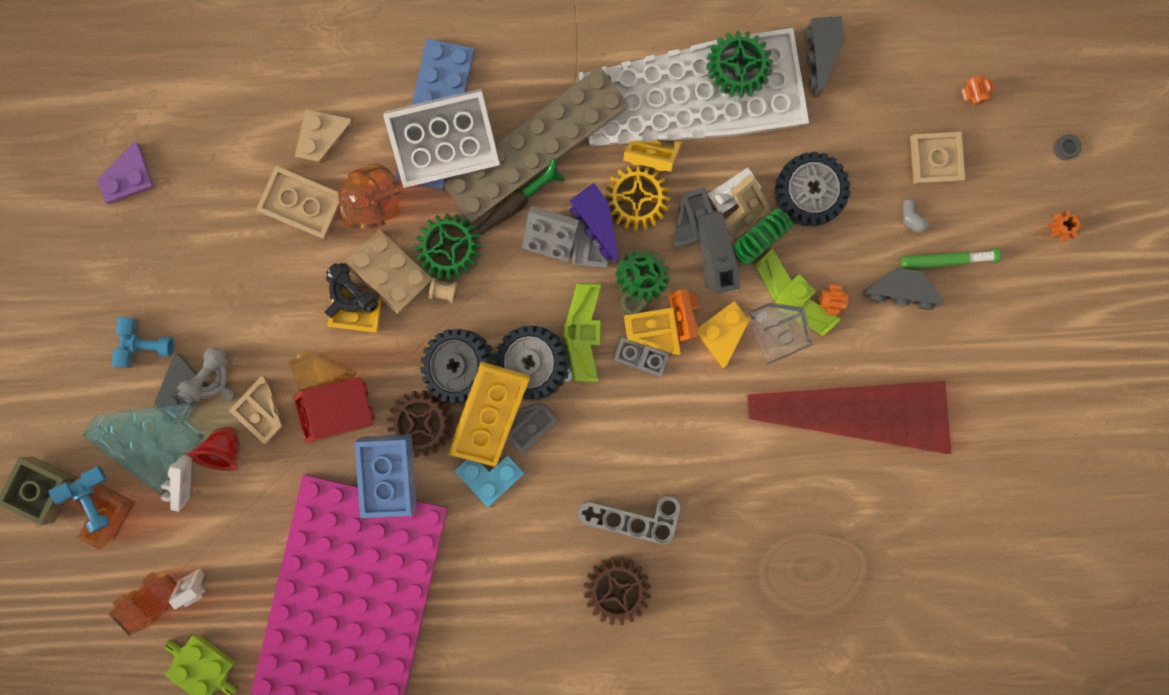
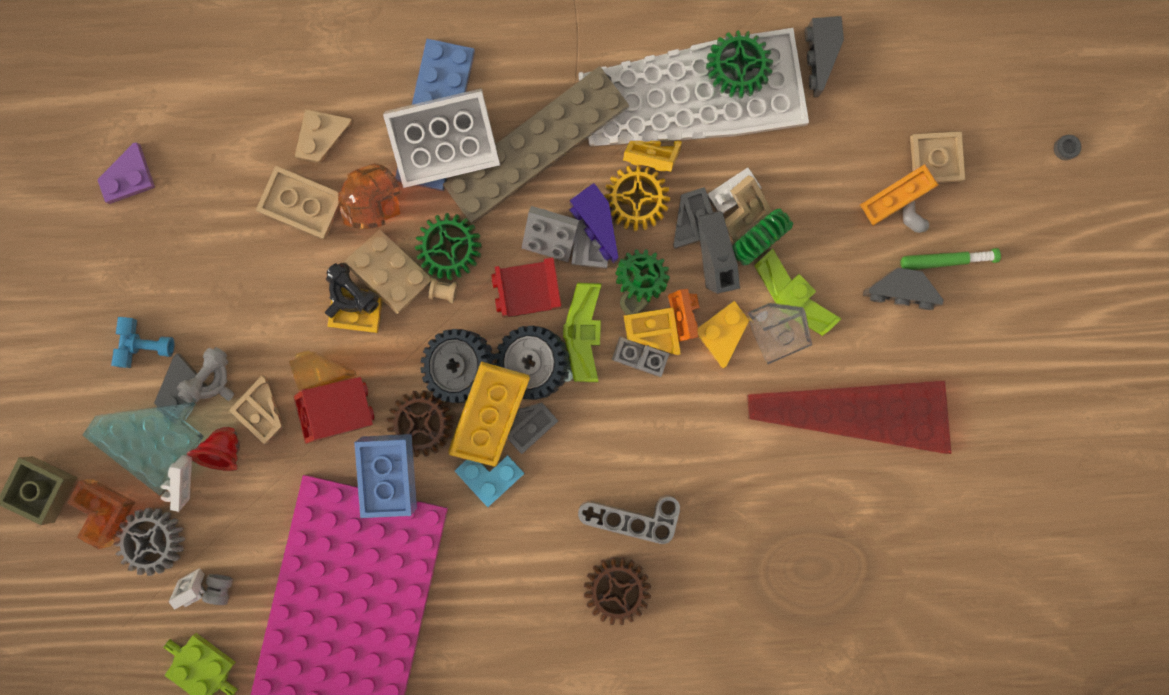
(81, 491): dark azure bar -> none
(132, 532): none -> light grey gear
(144, 606): clear orange brick -> none
(217, 589): none -> light grey wheel
(519, 199): dark brown piece -> none
(526, 288): none -> red panel
(829, 195): wheel -> none
(833, 300): orange gear -> none
(899, 195): none -> light orange tile
(978, 90): orange gear -> none
(1071, 225): orange gear -> none

